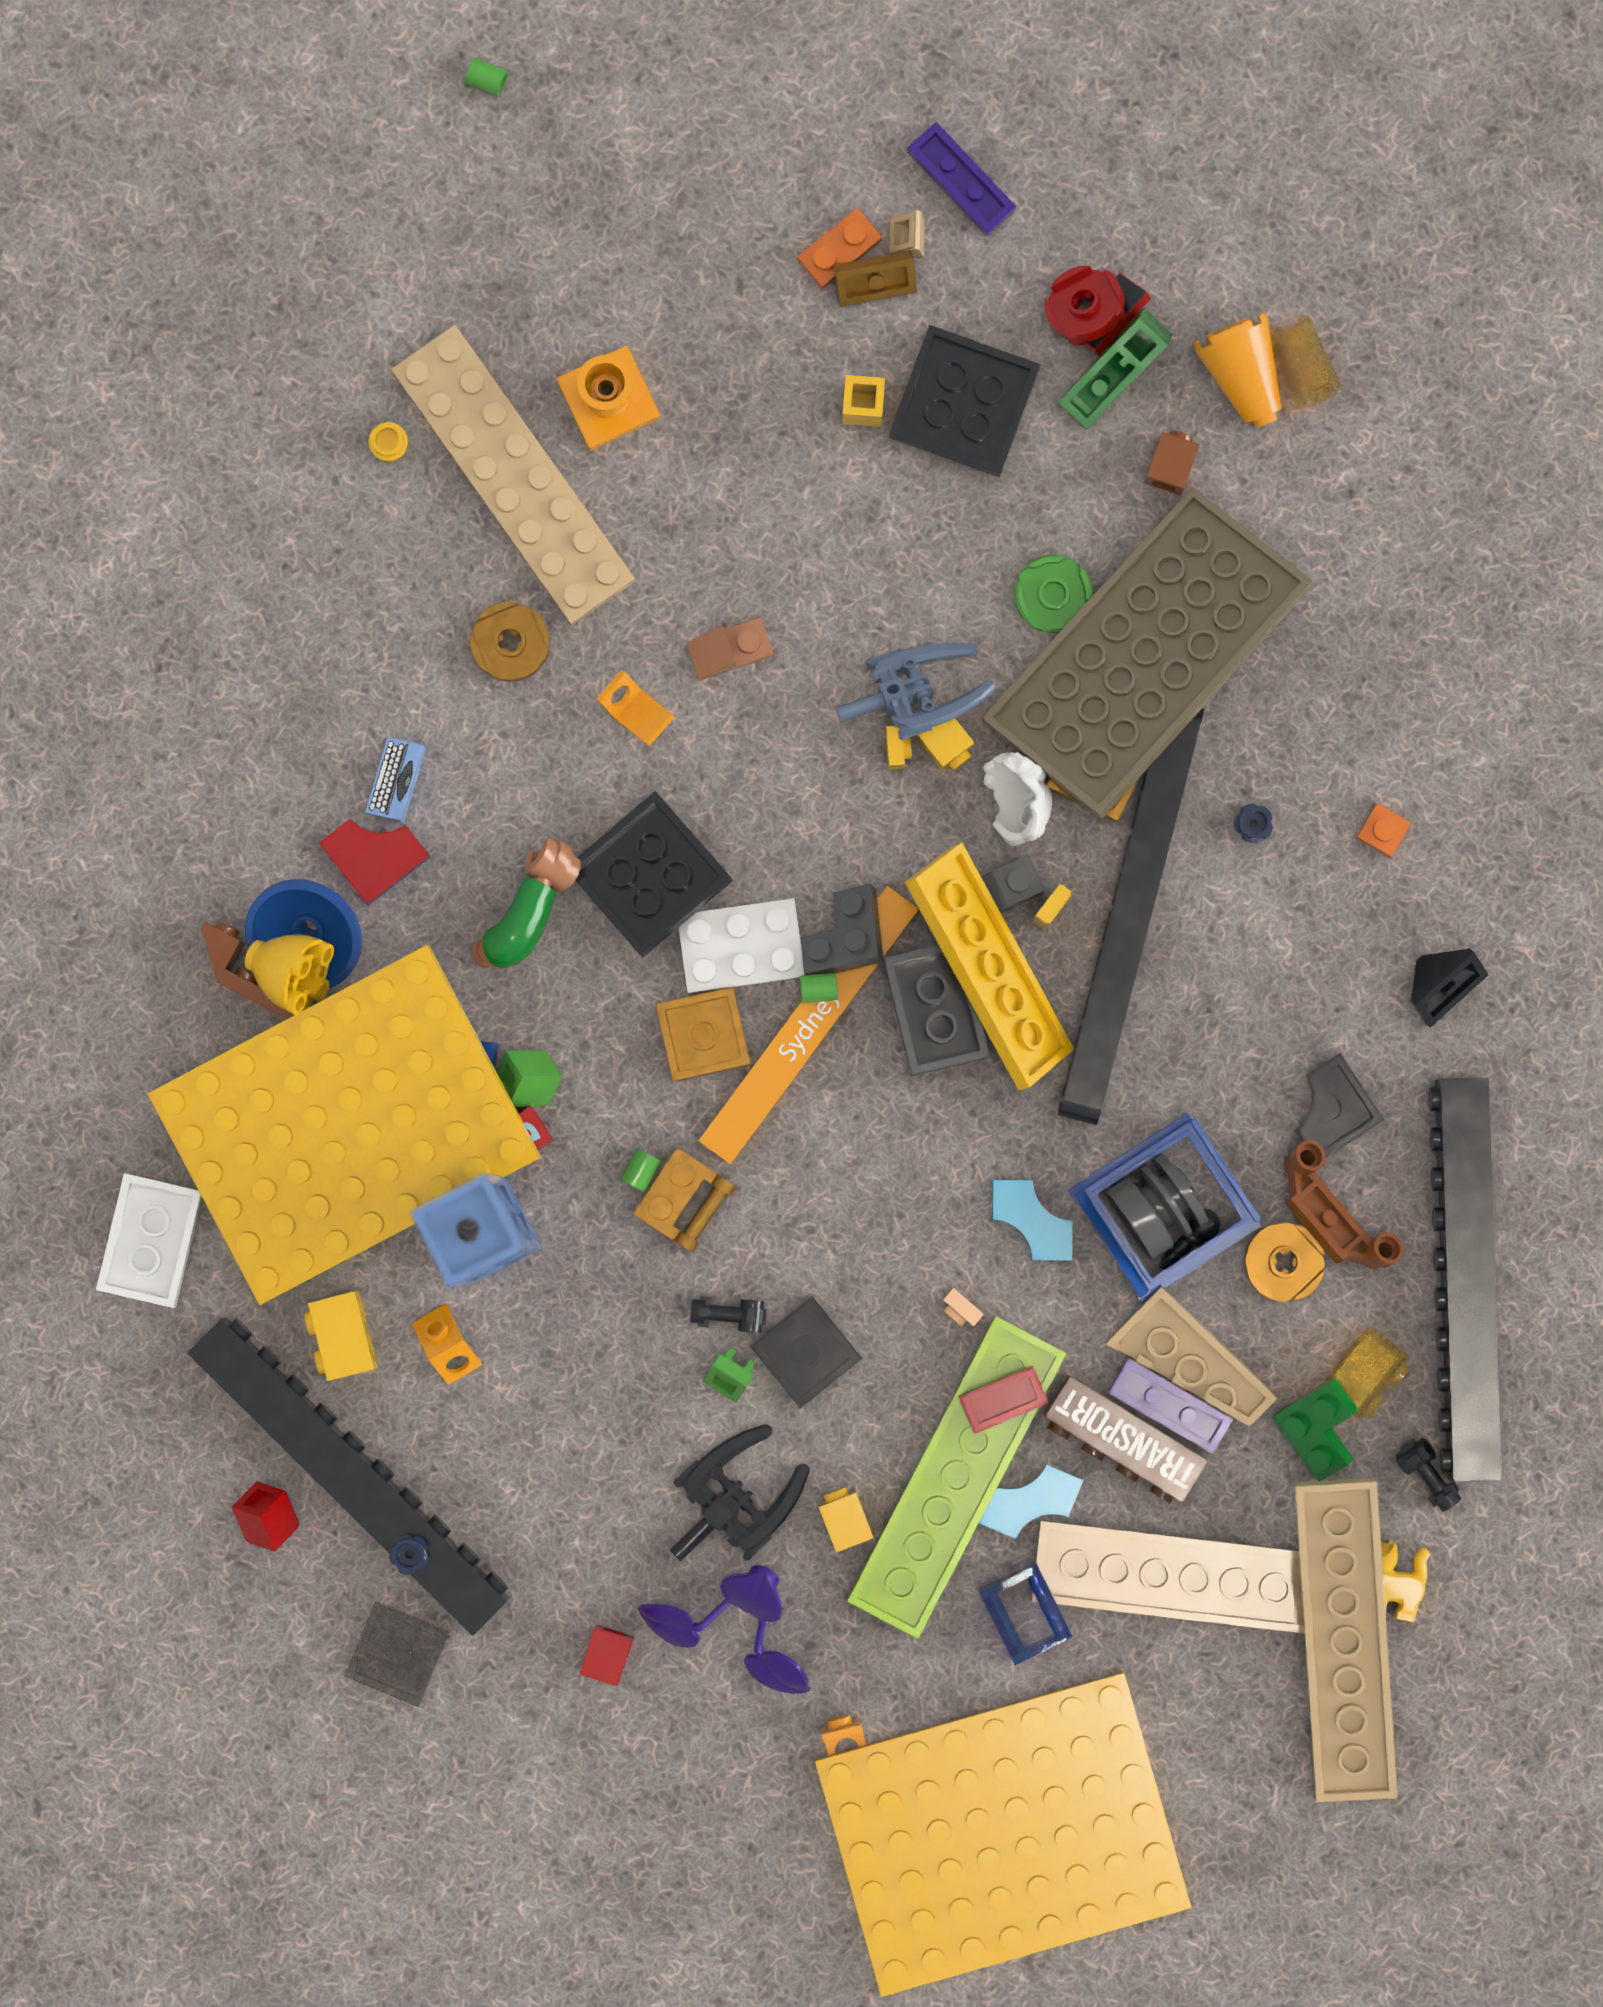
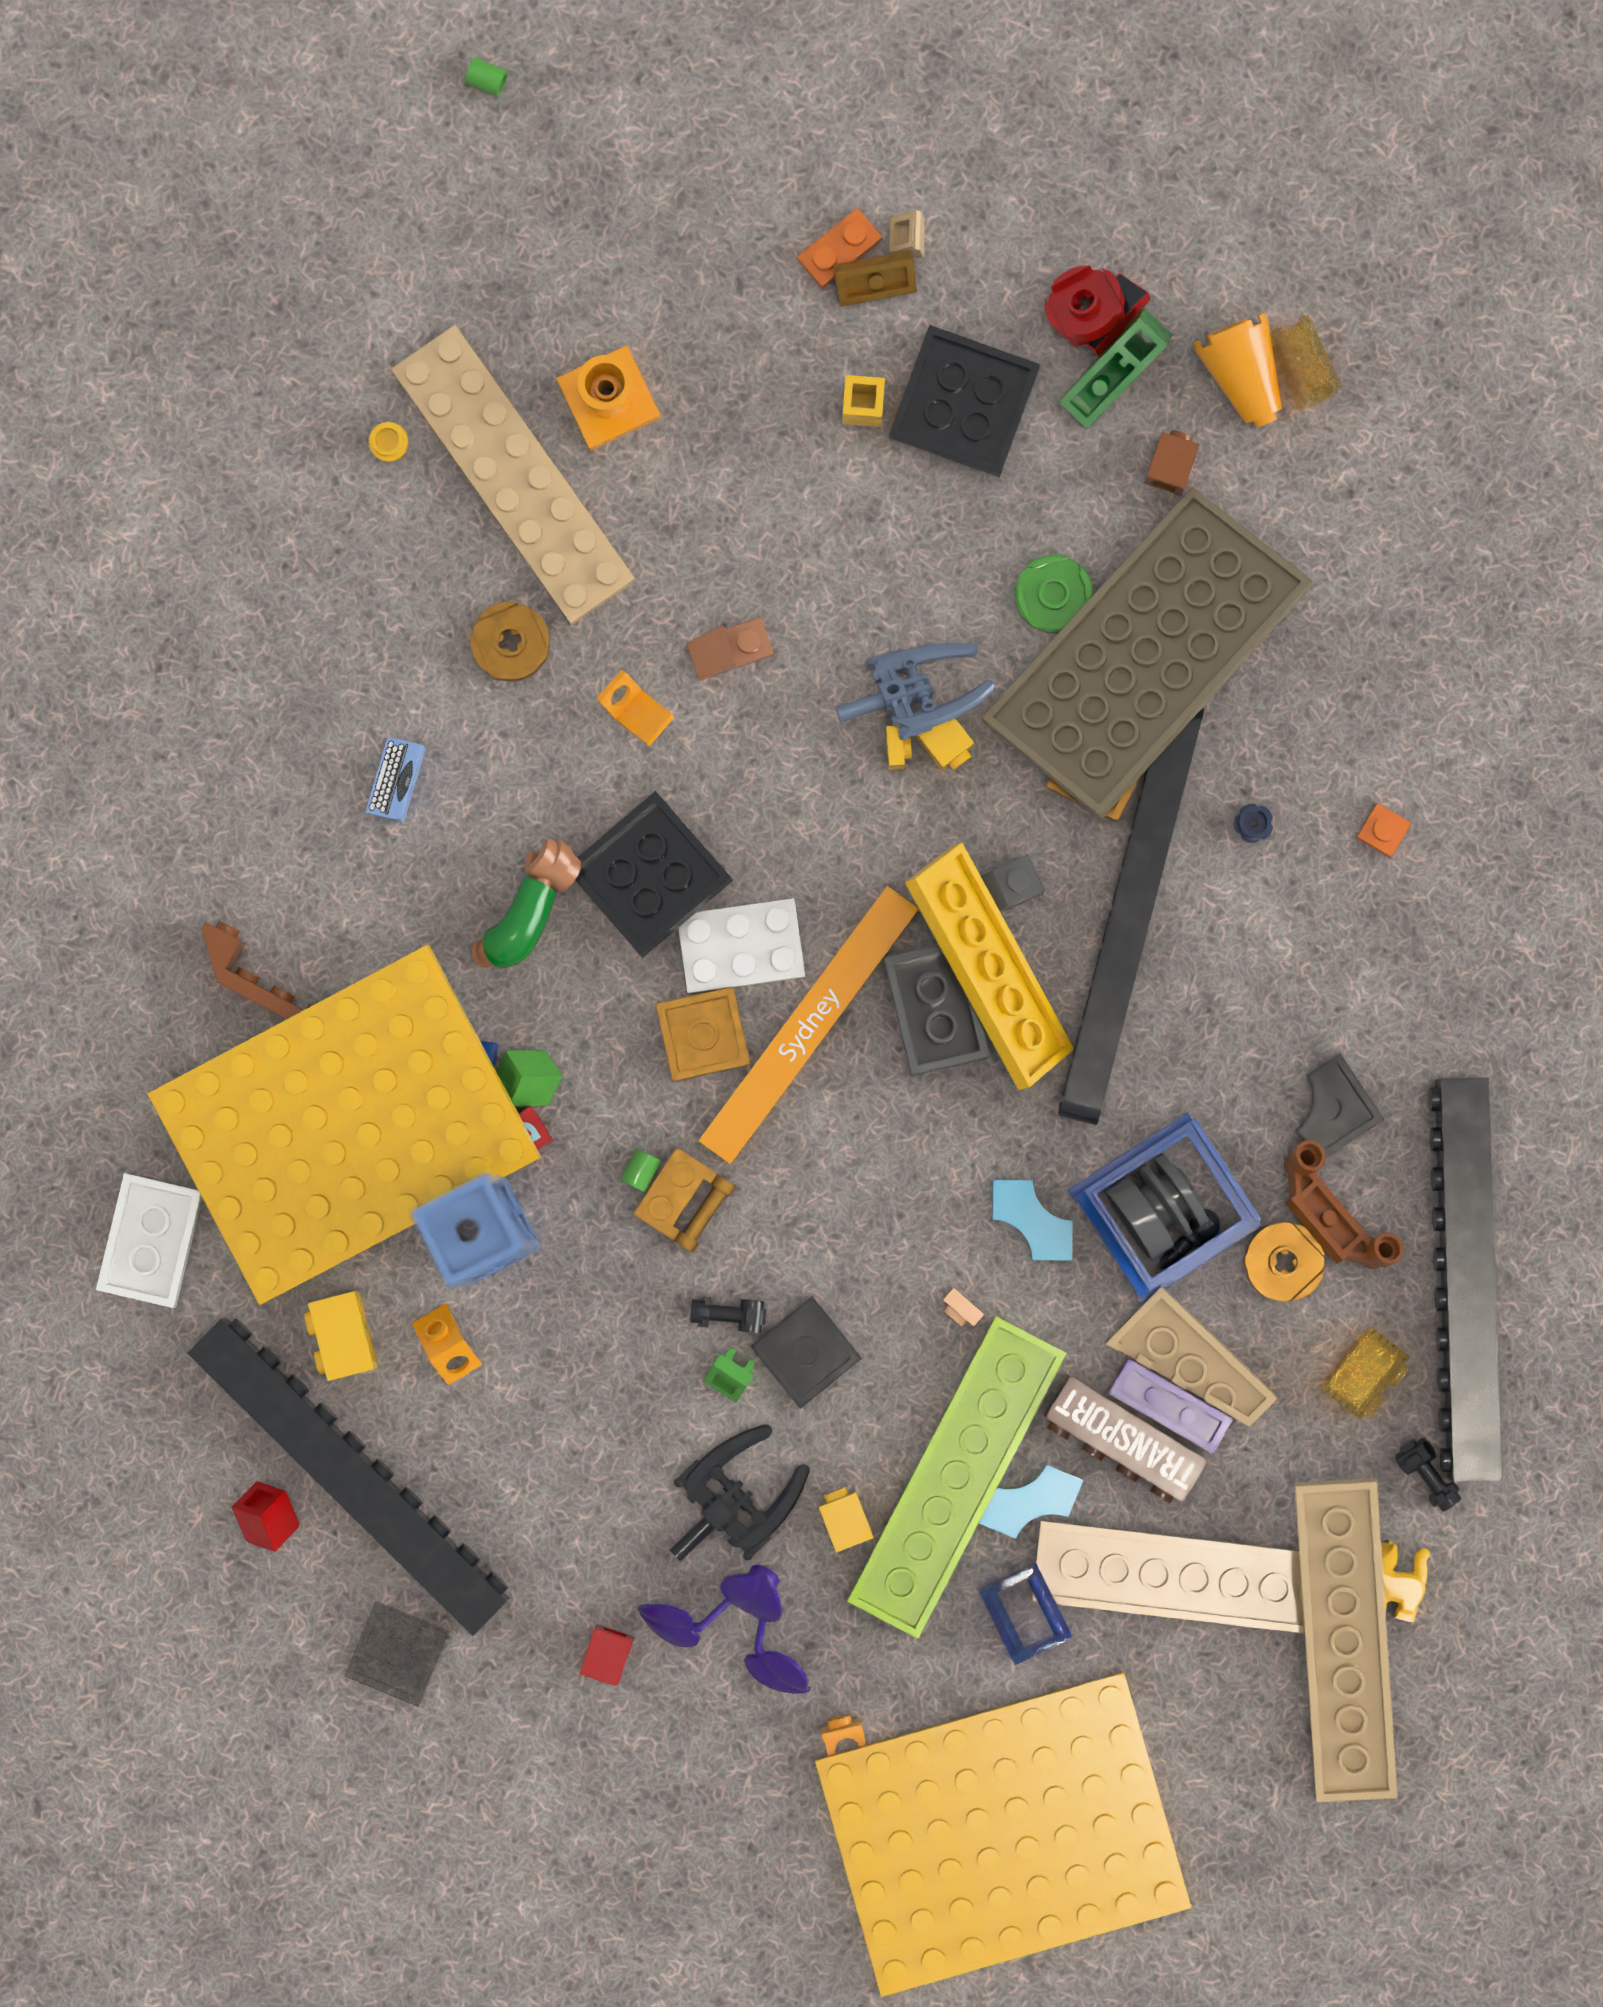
(287, 907): blue dish -> none
(291, 970): yellow piece -> none
(373, 859): red tile -> none
(401, 1561): dark blue plate -> none
(819, 987): bright green hinge -> none
(854, 941): dark grey plate -> none
(961, 179): dark purple plate -> none
(1003, 1399): tile -> none
(1020, 795): white hair -> none
(1052, 907): yellow tile -> none
(1310, 1424): green plate -> none
(1444, 981): black slope -> none

